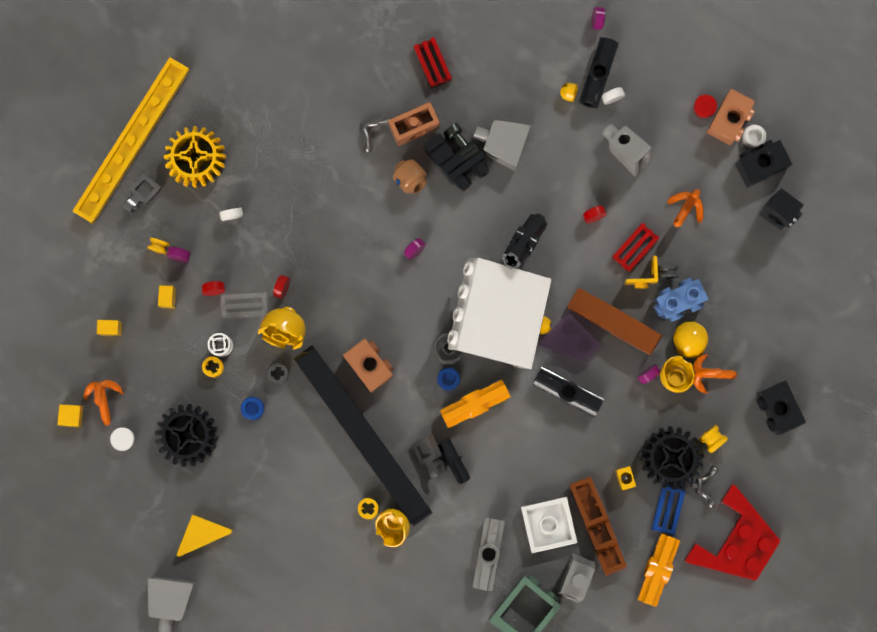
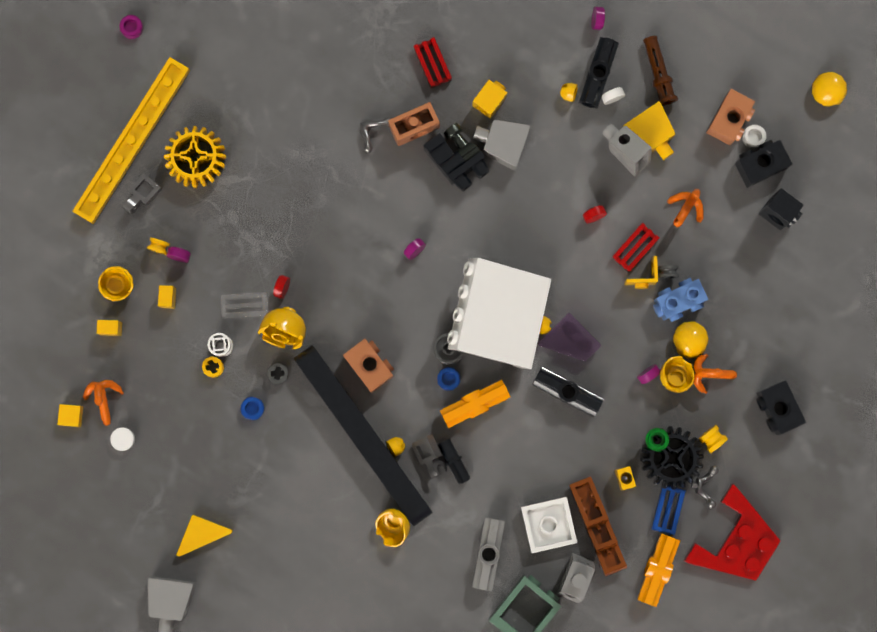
(115, 283): none -> yellow hair
(131, 26): none -> magenta tile
(190, 425): black gear -> none
(213, 288): red tile -> none
(231, 214): white tile -> none
(367, 515): yellow bush -> none
(395, 446): none -> yellow hinge
(410, 176): medium nougat head -> none
(490, 98): none -> yellow brick
(524, 241): black piece -> none
(614, 321): dark orange slope -> none
(654, 129): none -> yellow torso
(660, 82): none -> reddish brown pin
(664, 439): none -> green plate
(705, 106): red tile -> none
(829, 89): none -> yellow hair

